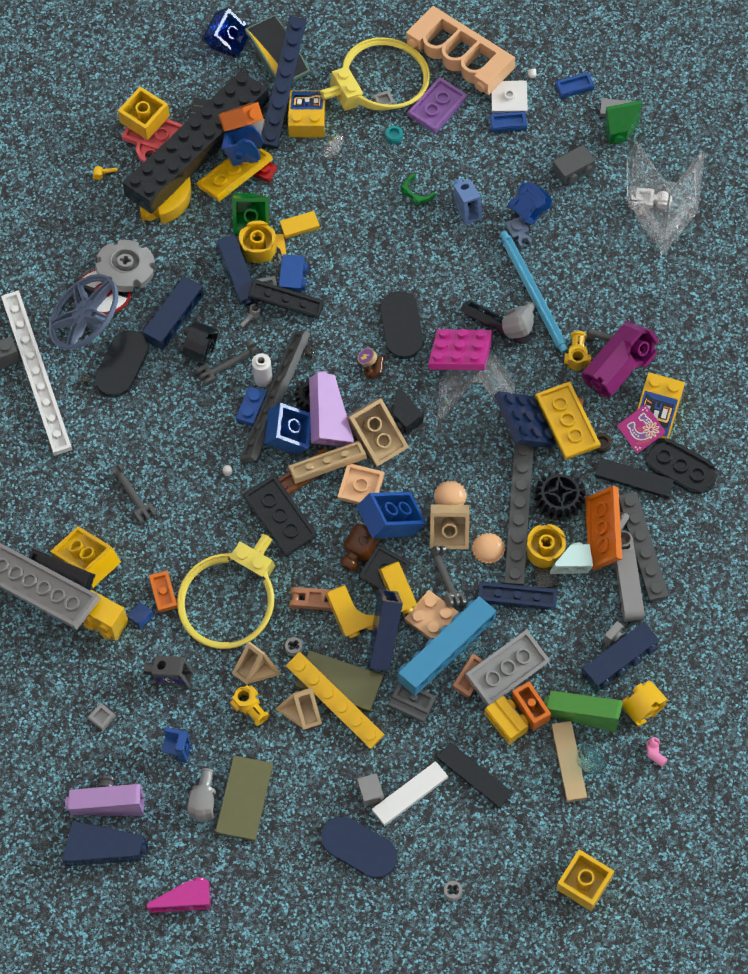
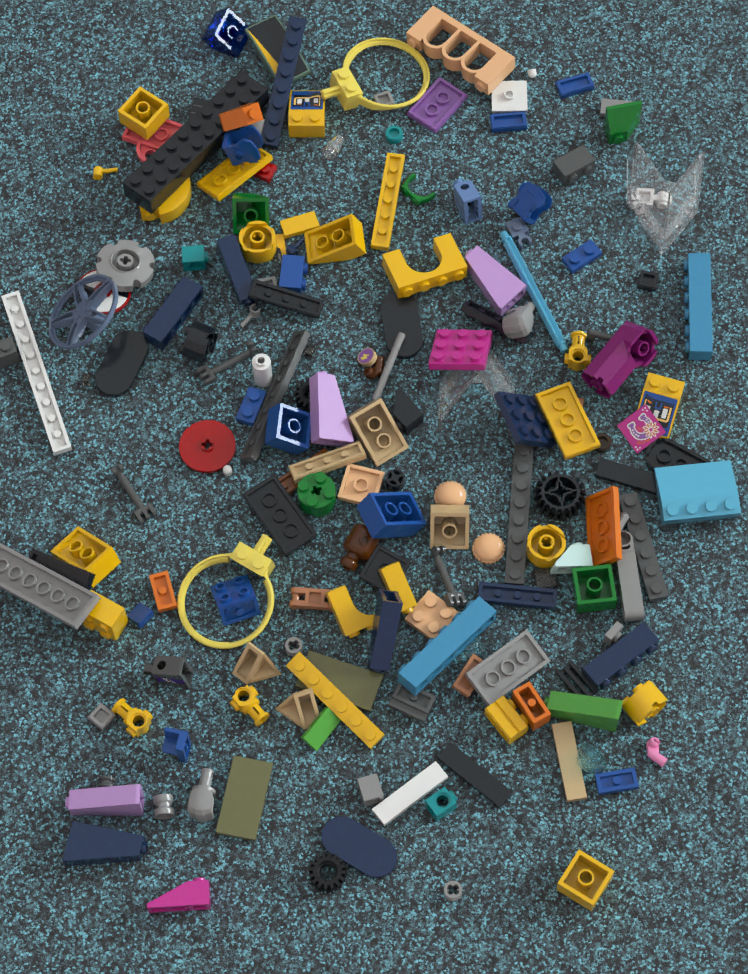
(131, 716): none -> yellow connector
(163, 806): none -> light grey wheel
(193, 445): none -> red piece
(194, 258): none -> teal brick
(235, 600): none -> blue bracket
(292, 249): none -> dark blue hand
(316, 494): none -> green brick
(320, 728): none -> bright green tile
(335, 241): none -> yellow slope
(336, 881): none -> black tyre
(387, 201): none -> yellow plate
(389, 364): none -> light grey bar
(396, 476): none -> black wheel
(408, 281): none -> yellow arch
(437, 811): none -> teal brick
(494, 280): none -> lavender slope
(581, 256): none -> blue plate
(583, 678): none -> black tile
(593, 588): none -> green brick
(616, 781): none -> blue plate
(648, 281): none -> black tile
(697, 492): none -> medium azure slope
(698, 306): none -> dark azure brick

